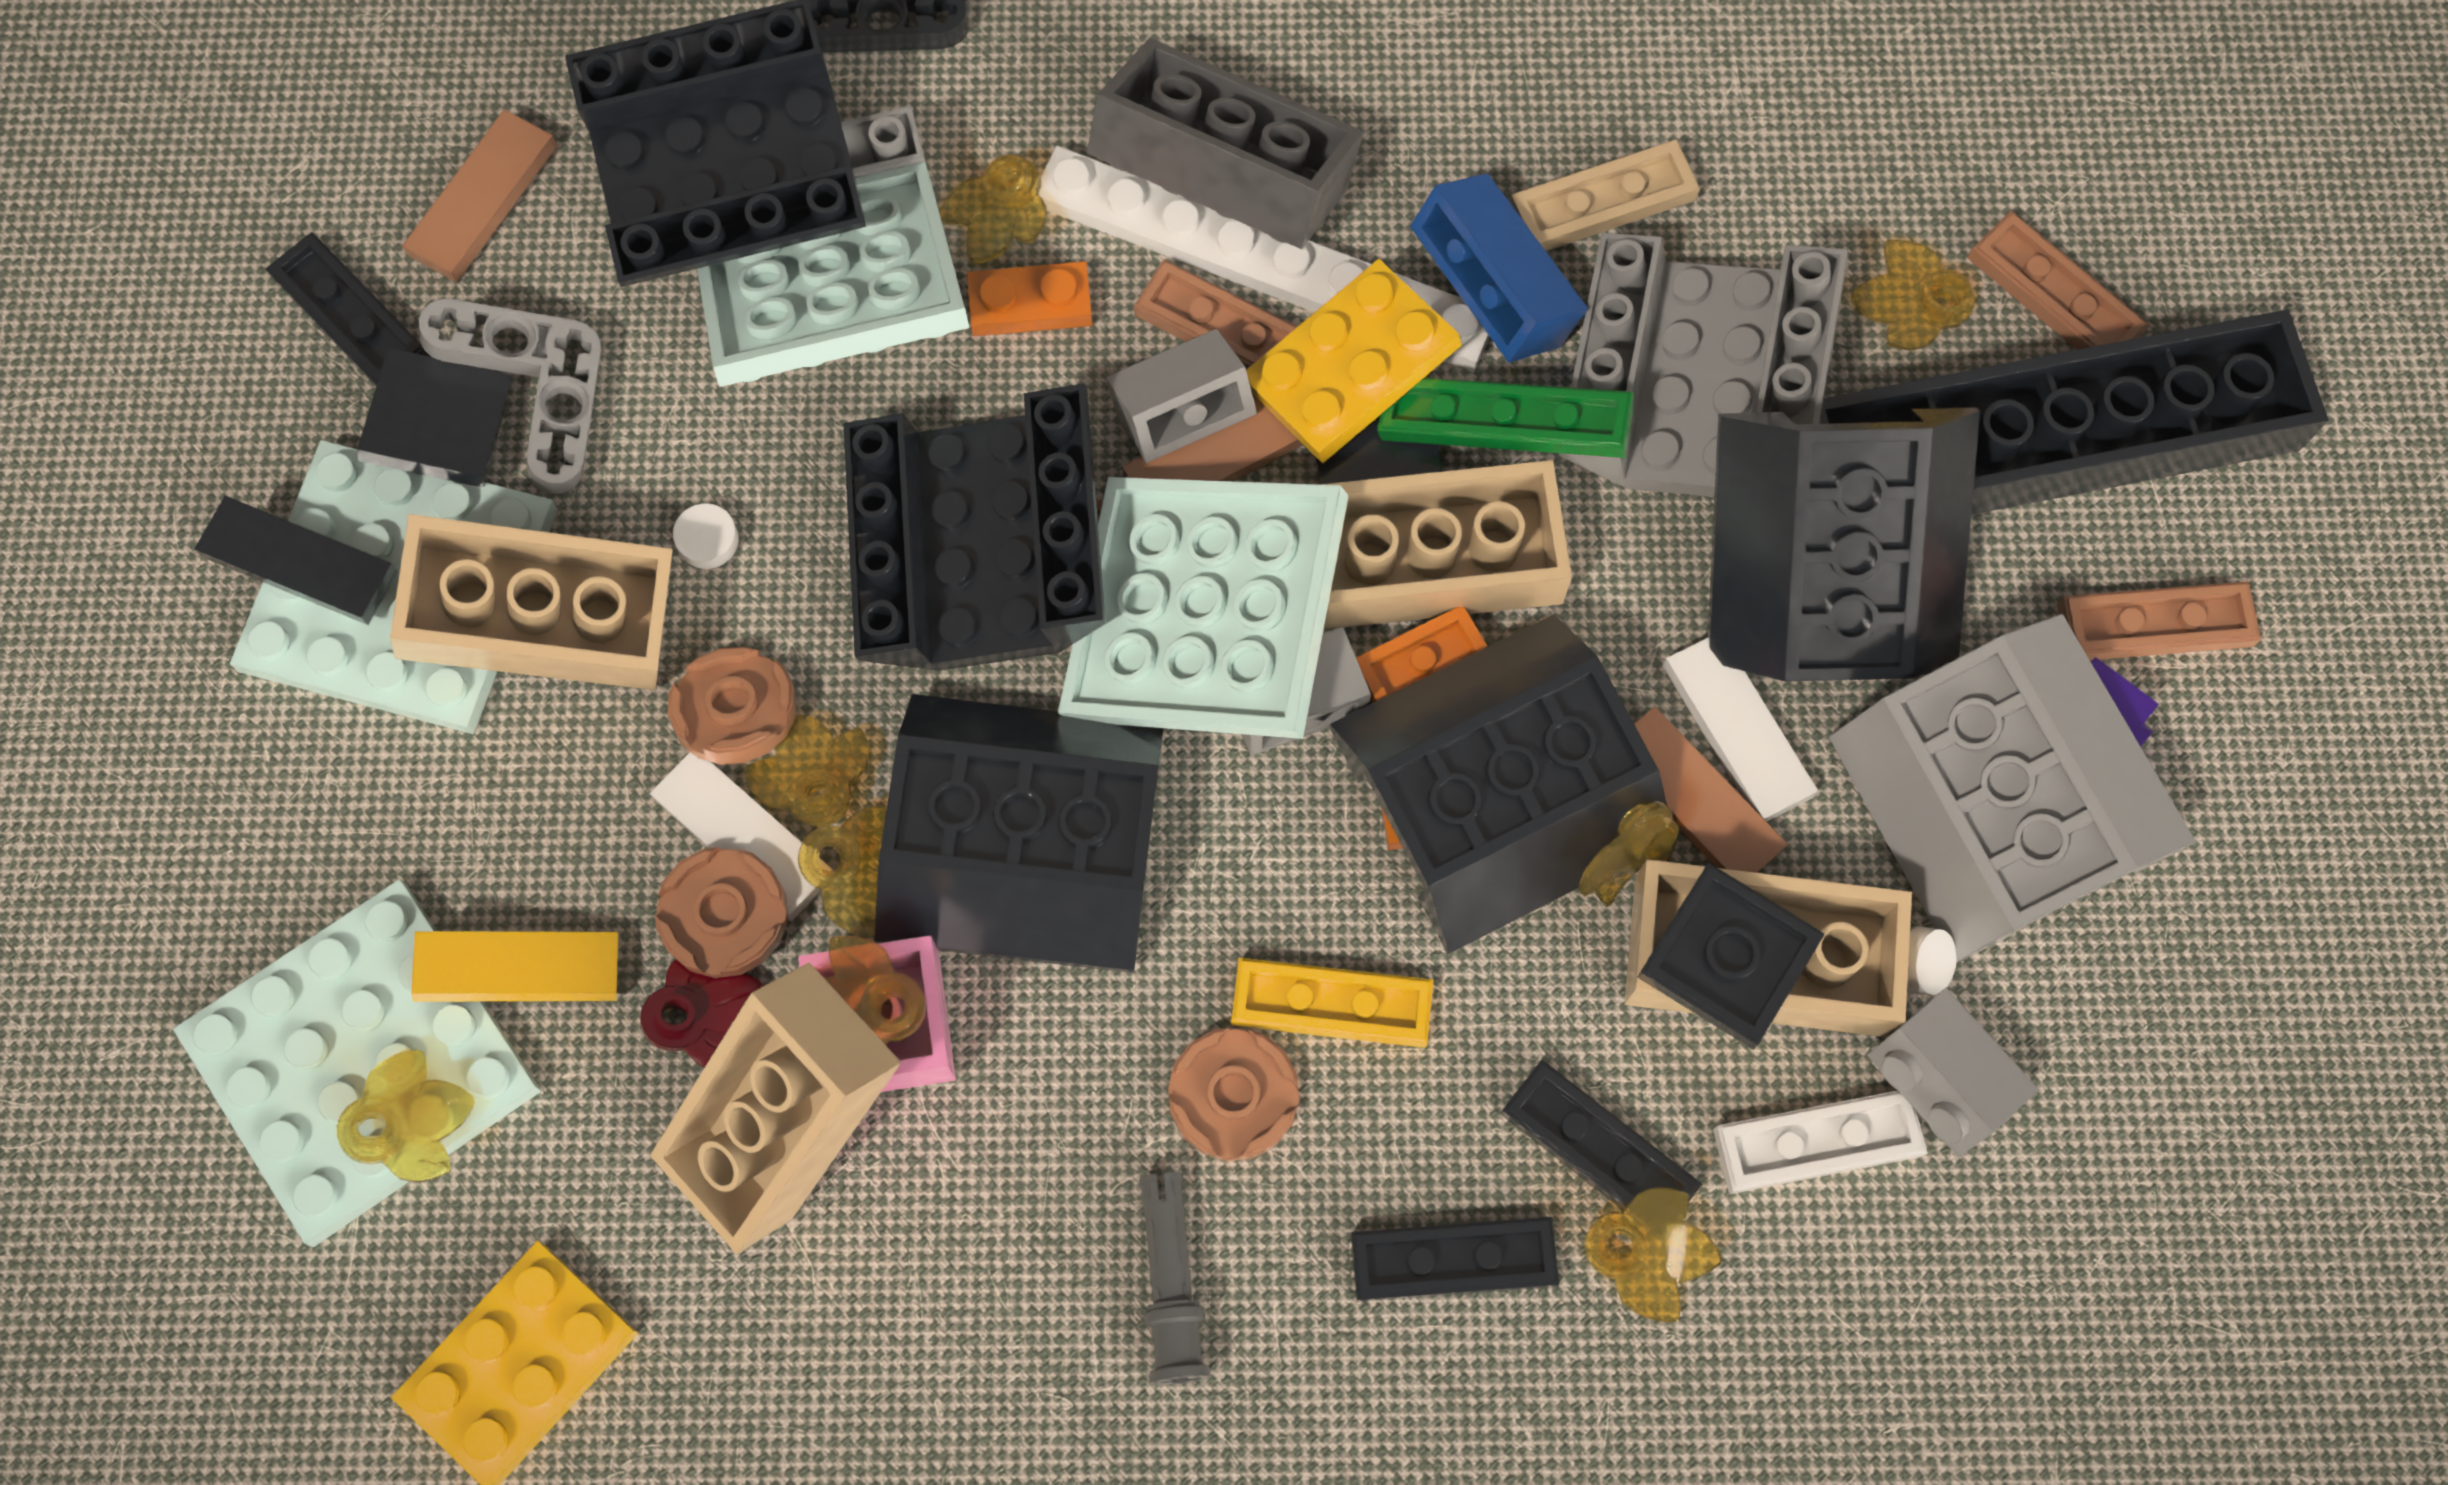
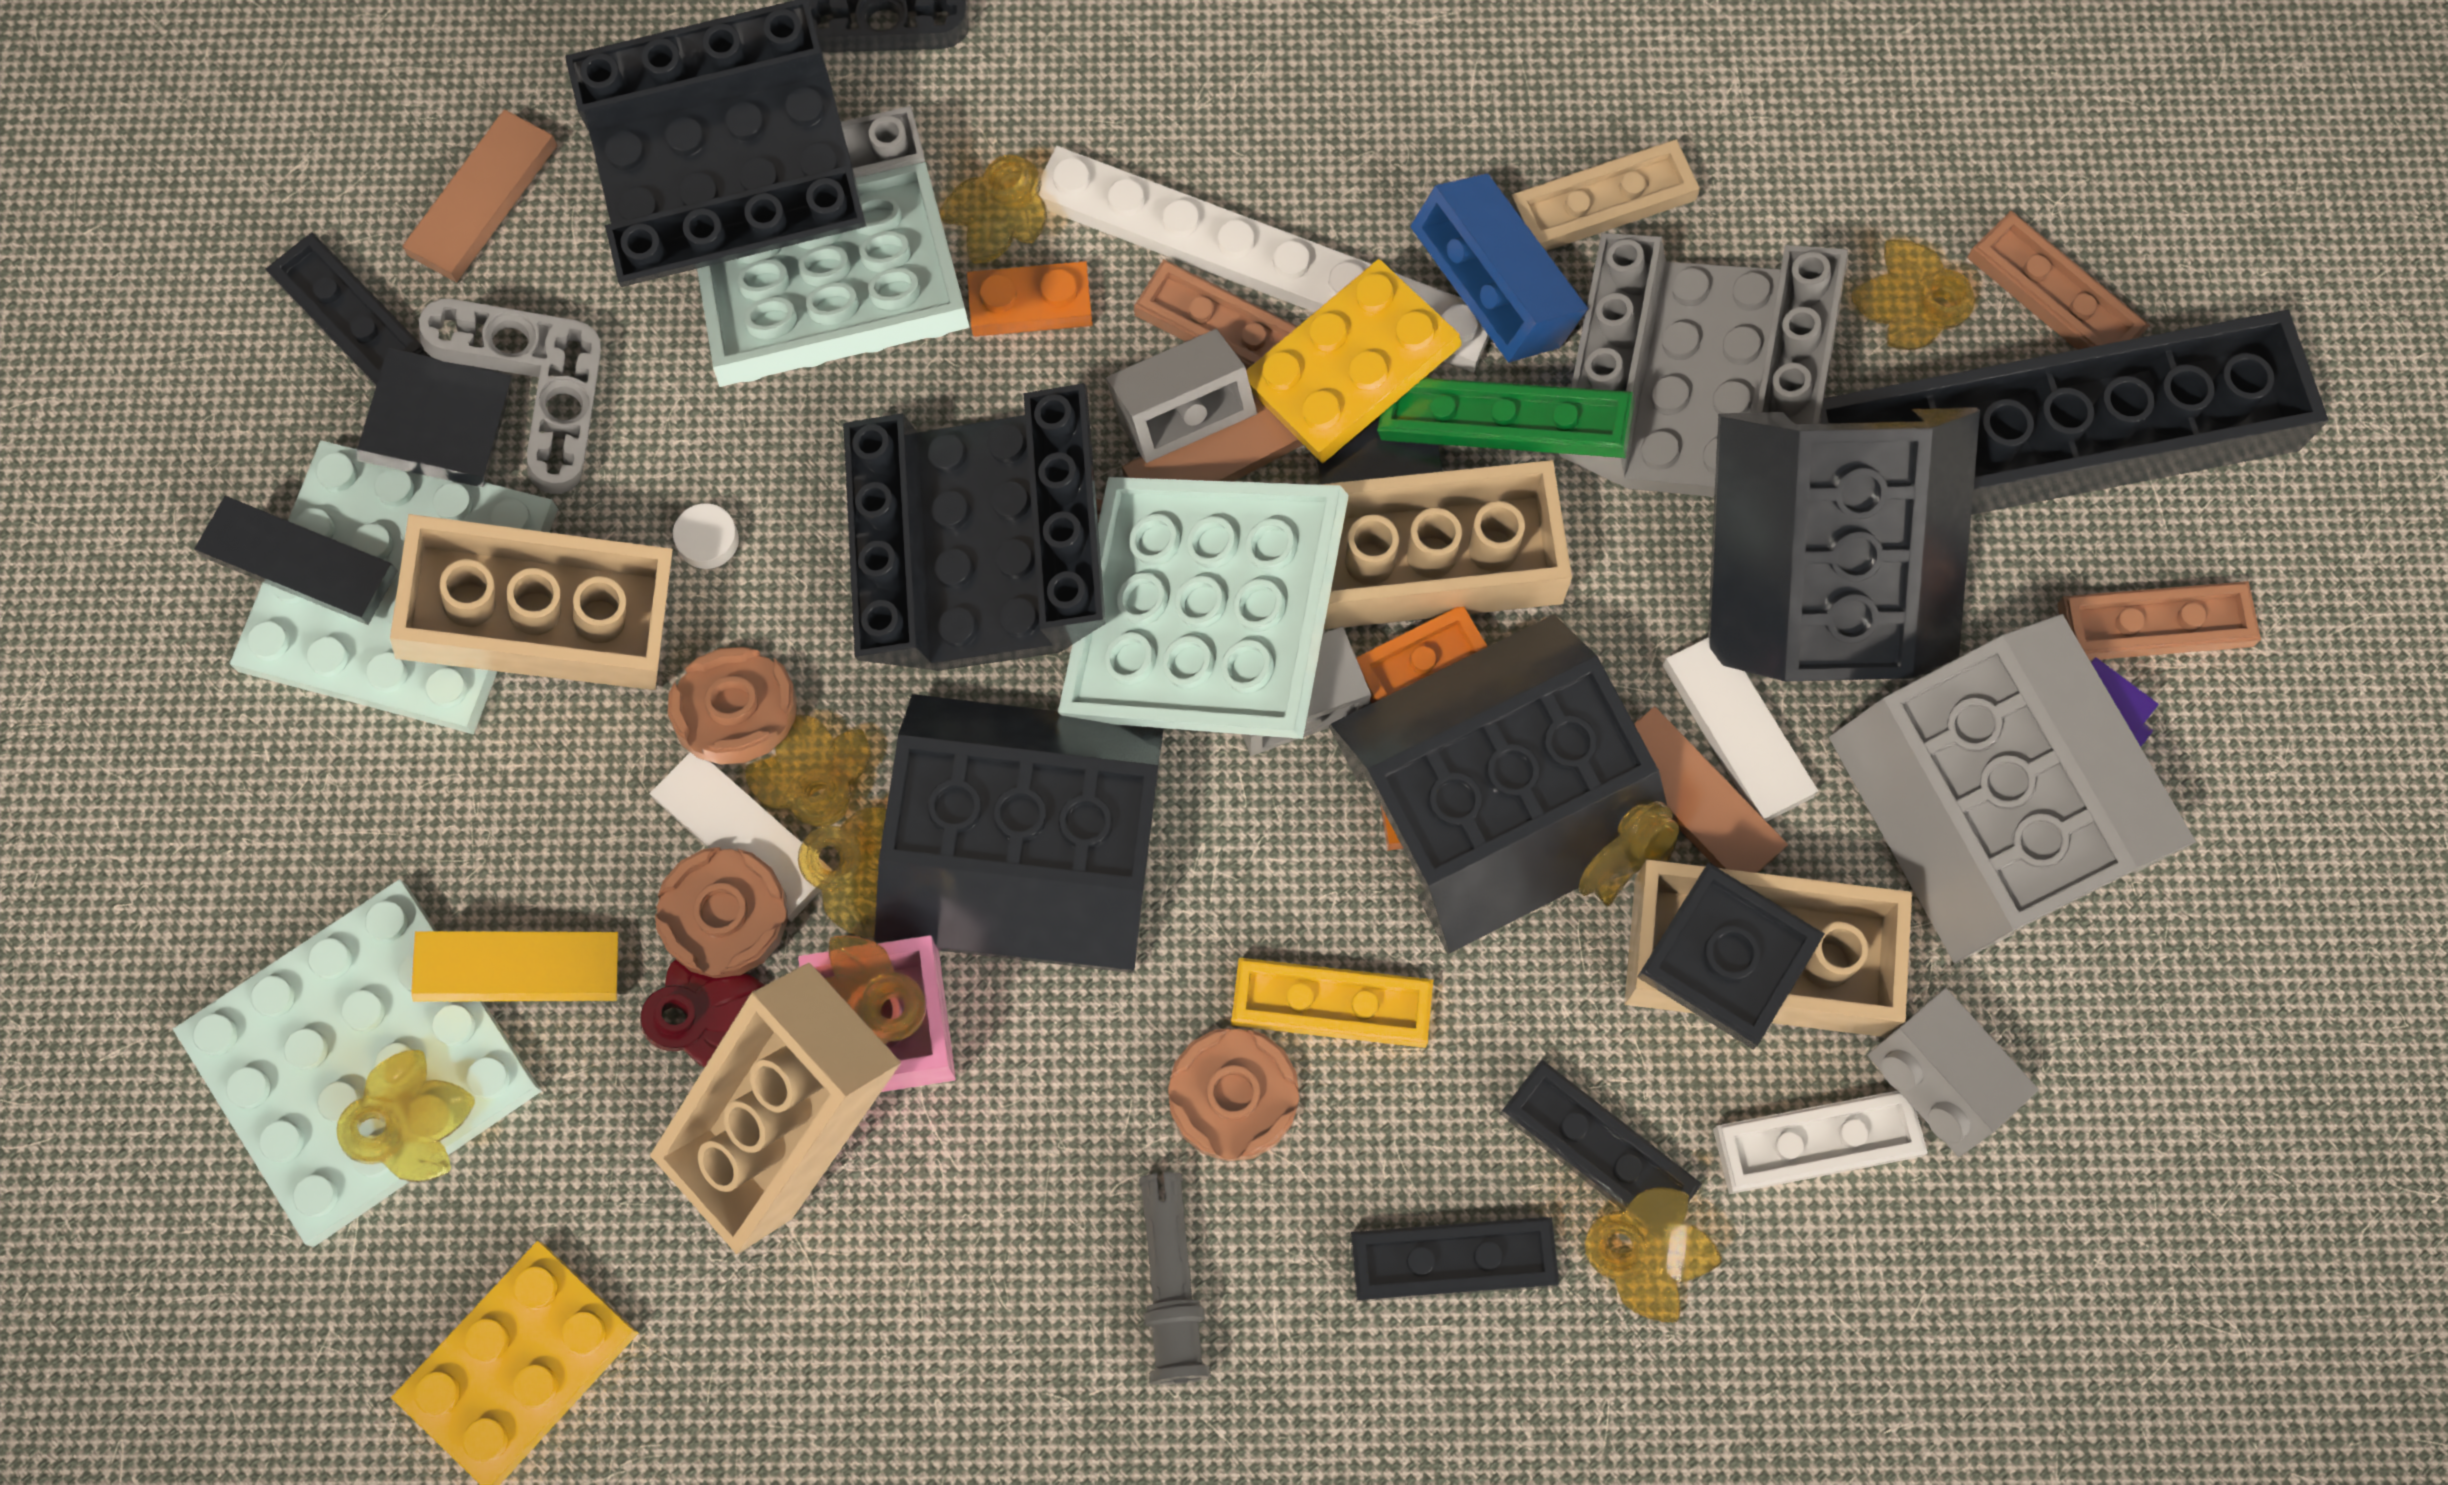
(1224, 142): flat silver brick -> none
(1930, 960): white tile -> none

